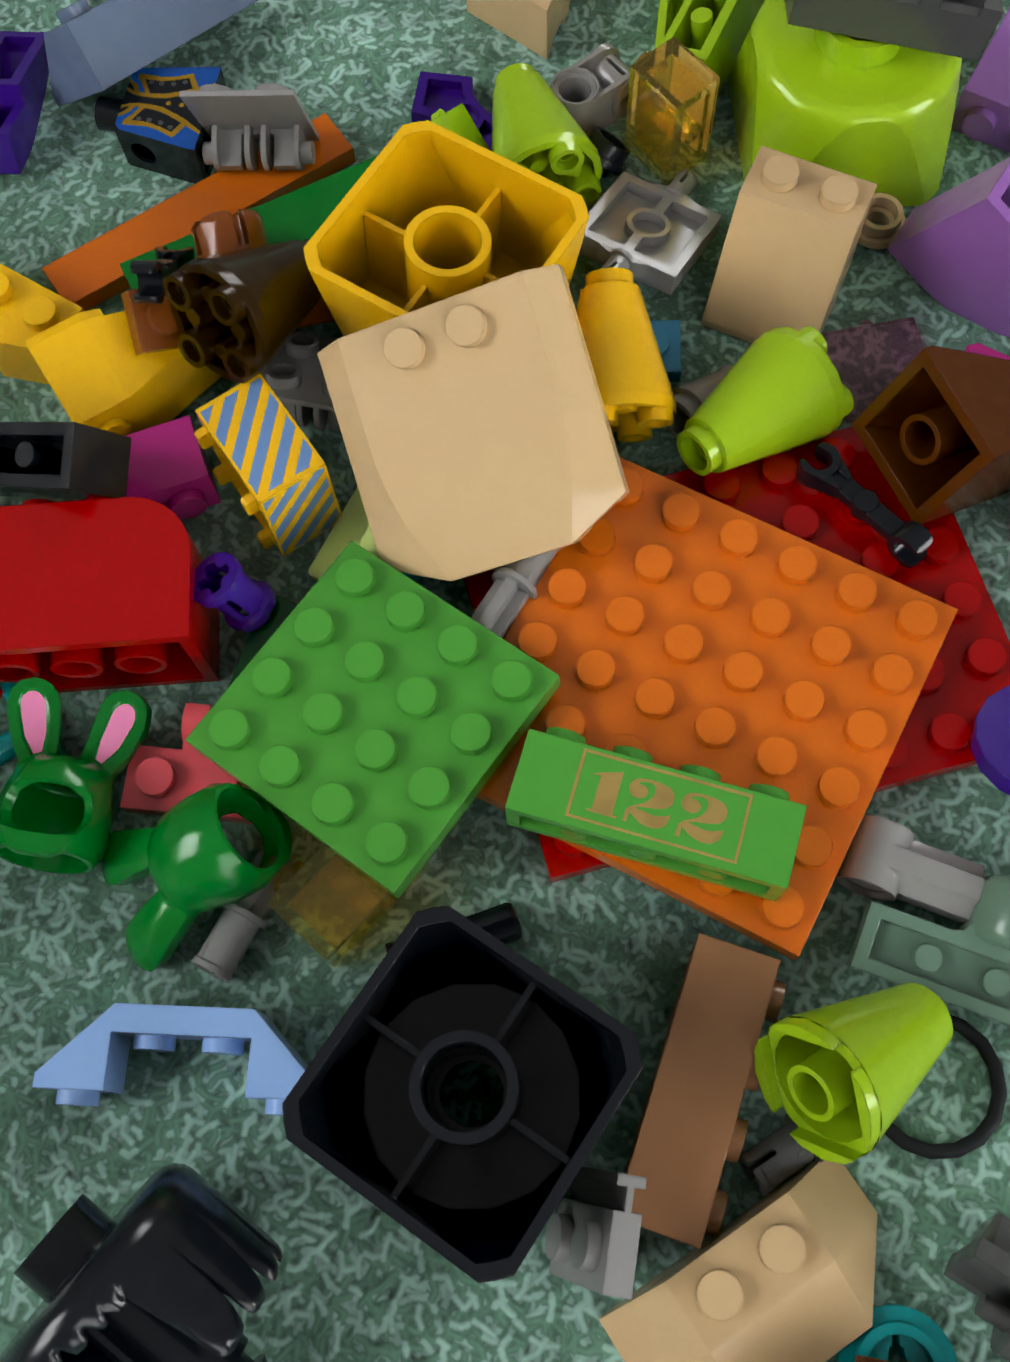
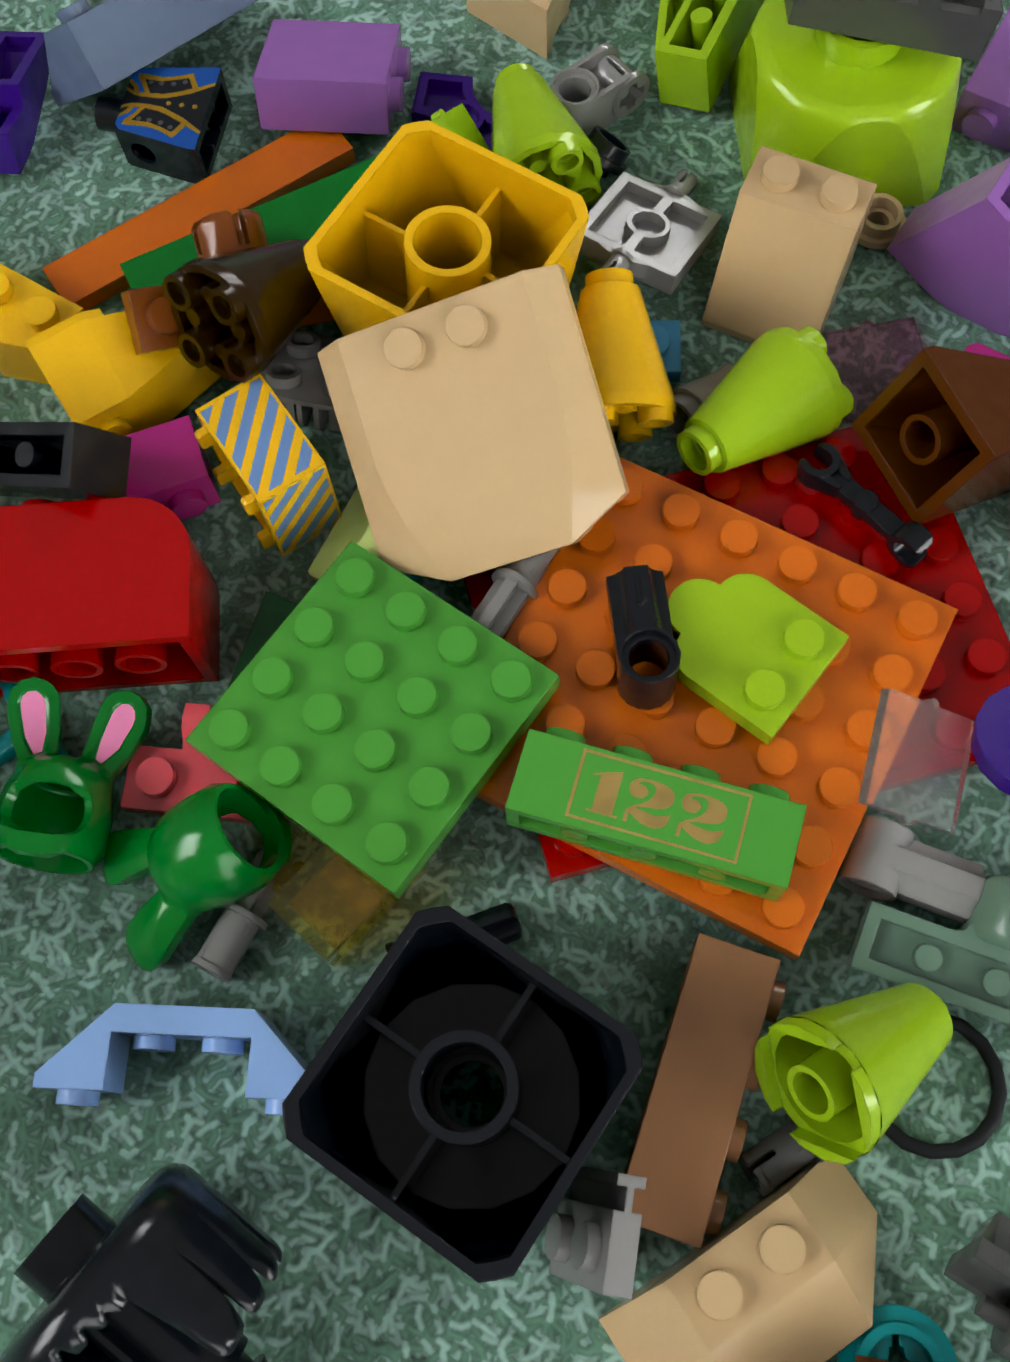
(152, 272): black piece -> none
(233, 592): dark purple bush -> none
(244, 118): light grey hinge -> none
(331, 76): none -> medium lavender brick
(642, 634): none -> black piece
(670, 109): clear yellow brick -> none
(750, 649): none -> lime plate
(917, 761): none -> clear piece

